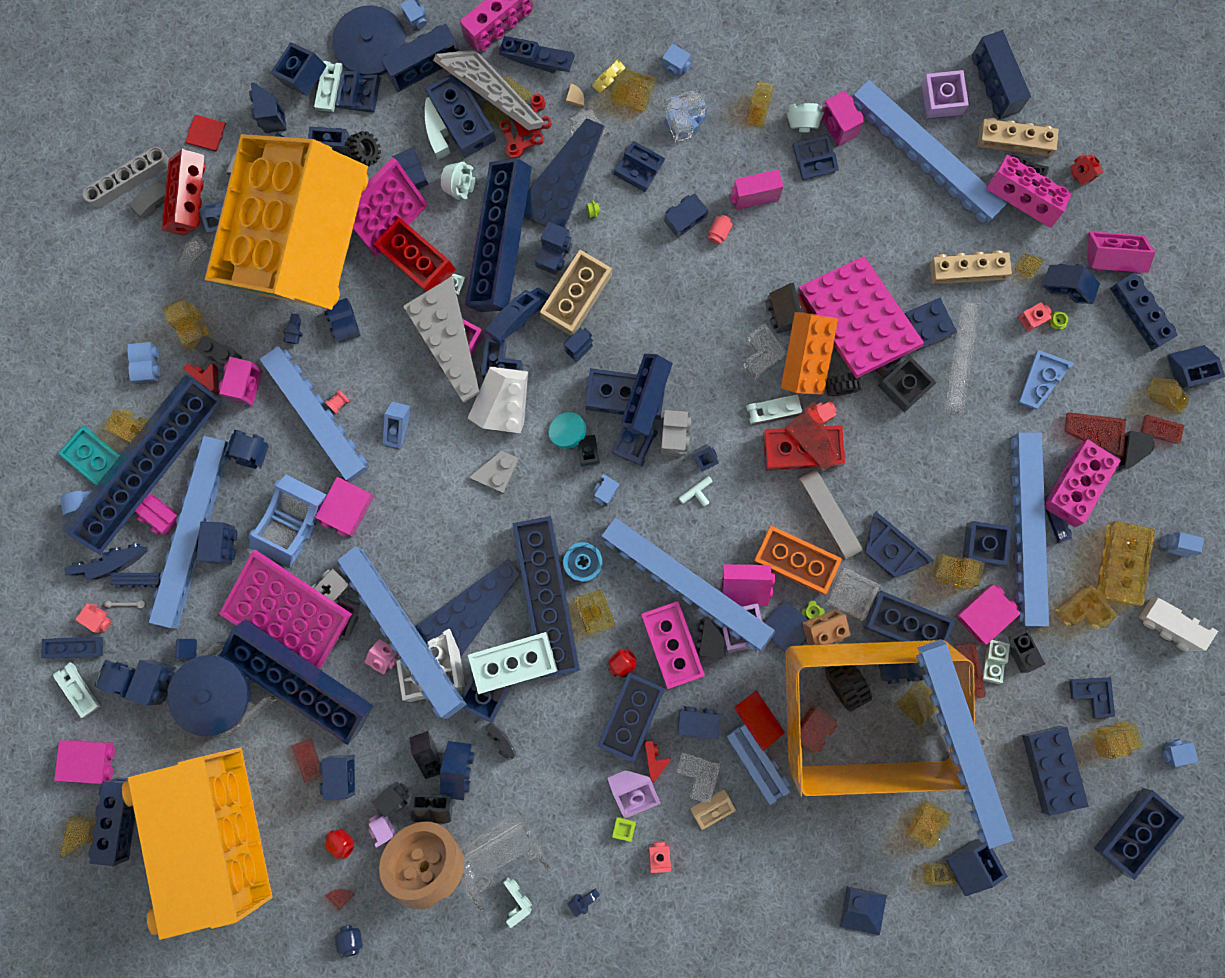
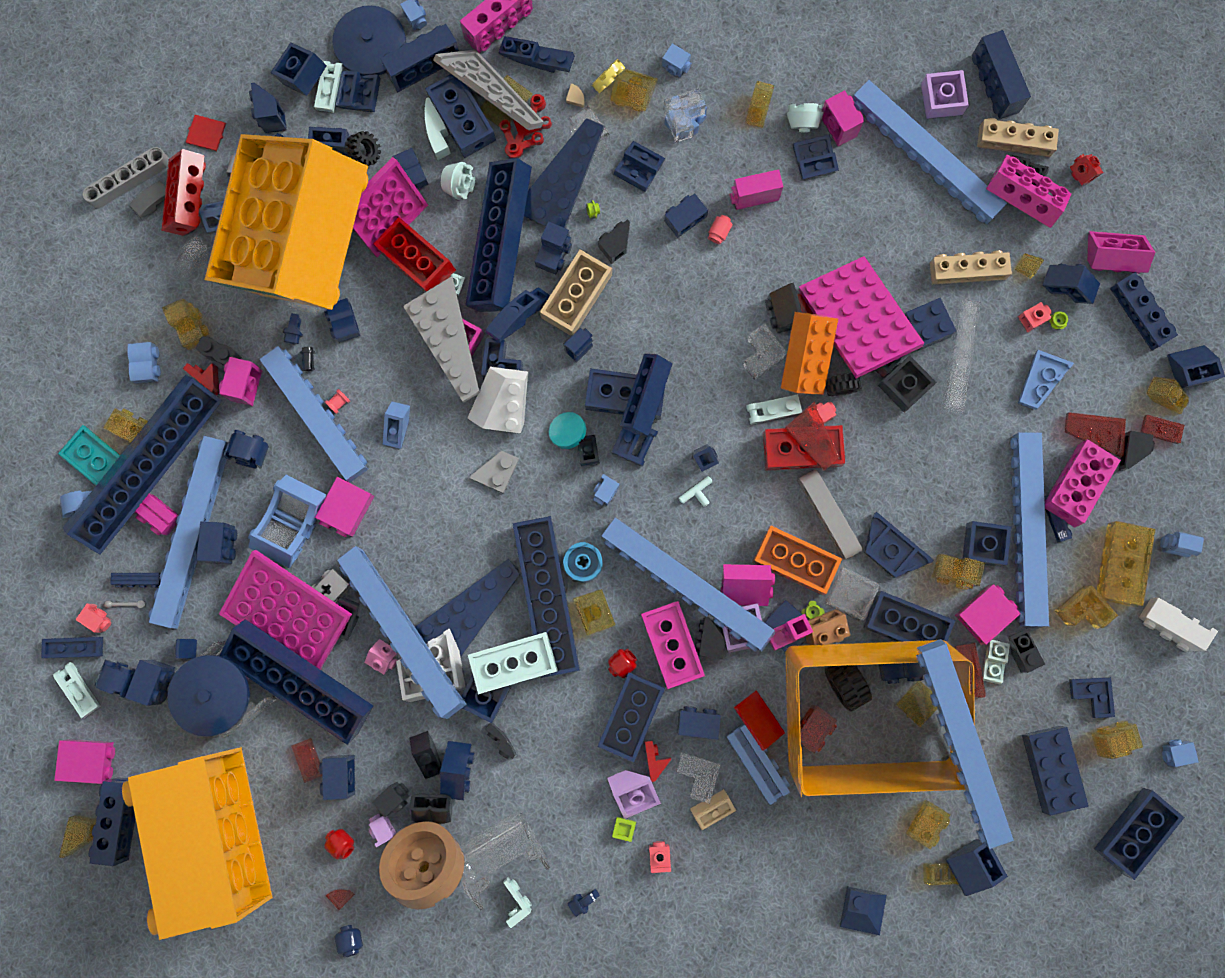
(111, 562): dark blue slope -> none
(307, 358): none -> black pin
(615, 243): none -> black slope
(674, 432): light grey brick -> none
(790, 632): none -> dark pink brick

